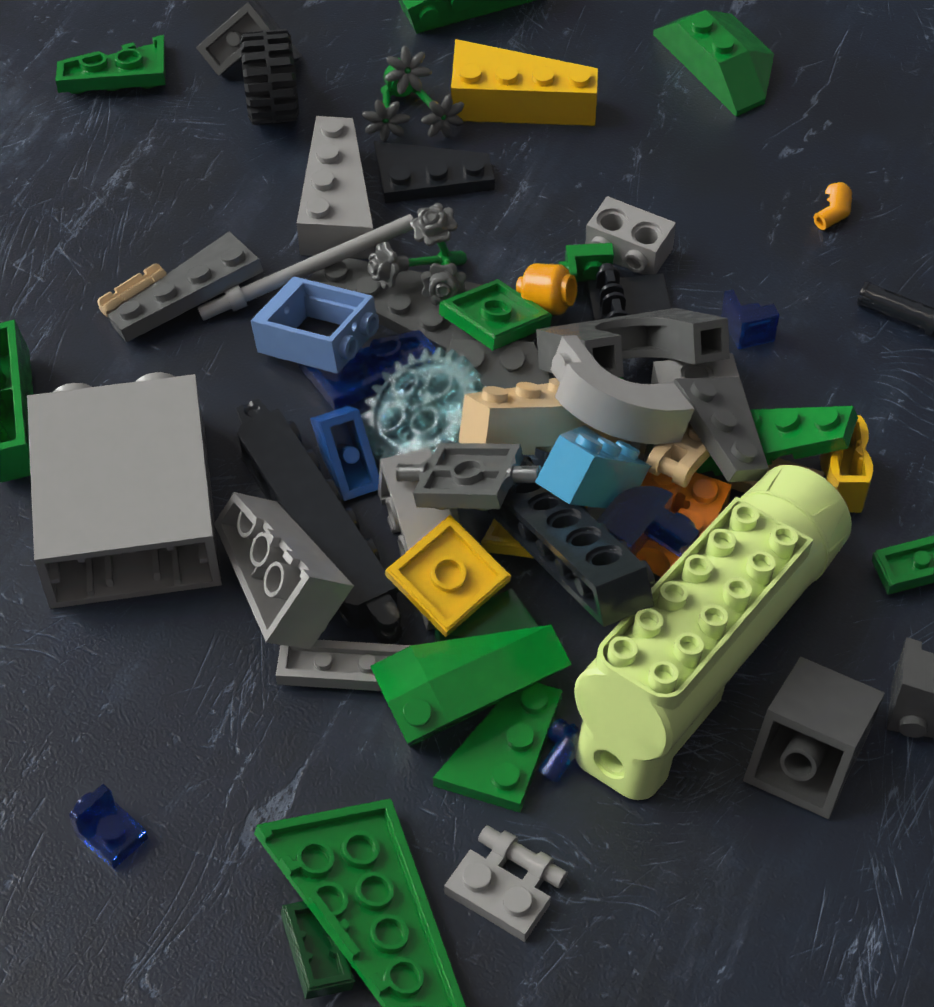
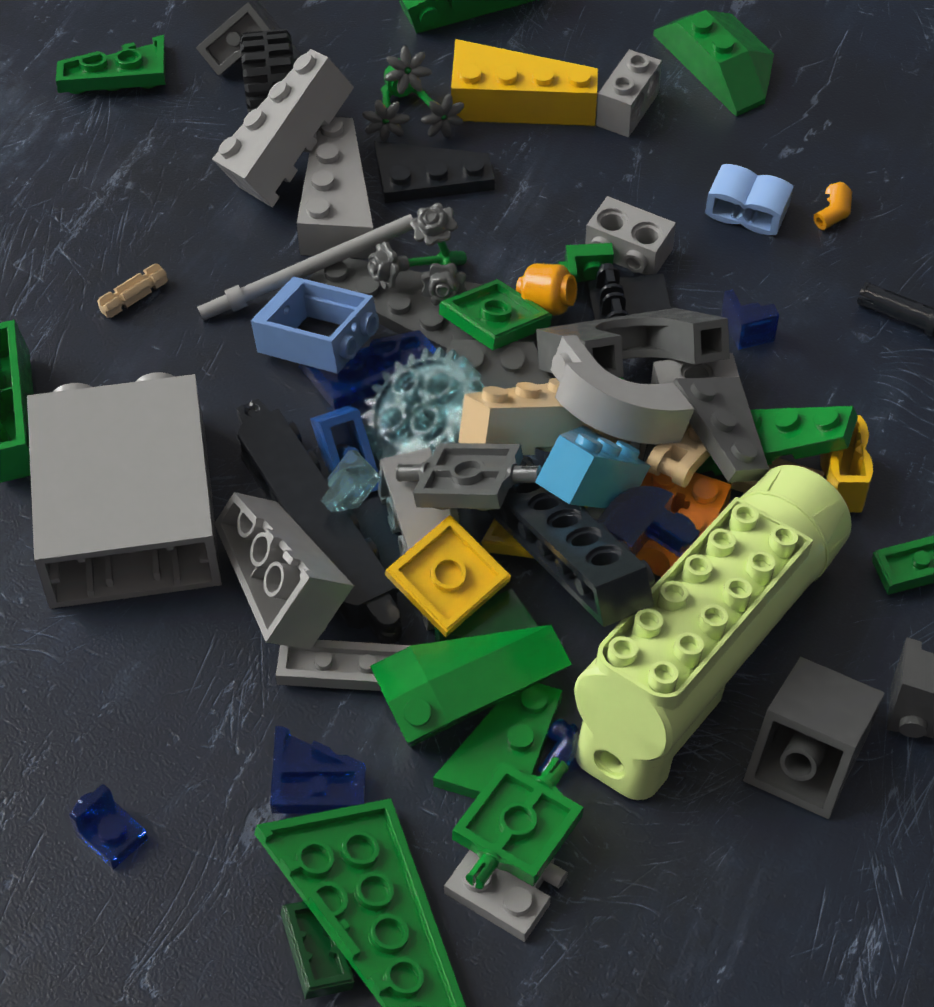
(187, 286): dark grey wing -> none
(283, 127): none -> light grey wedge
(313, 777): none -> clear blue wing
(350, 483): none -> clear light blue bracket
(517, 823): none -> green plate
(628, 93): none -> light grey brick
(749, 199): none -> light blue brick

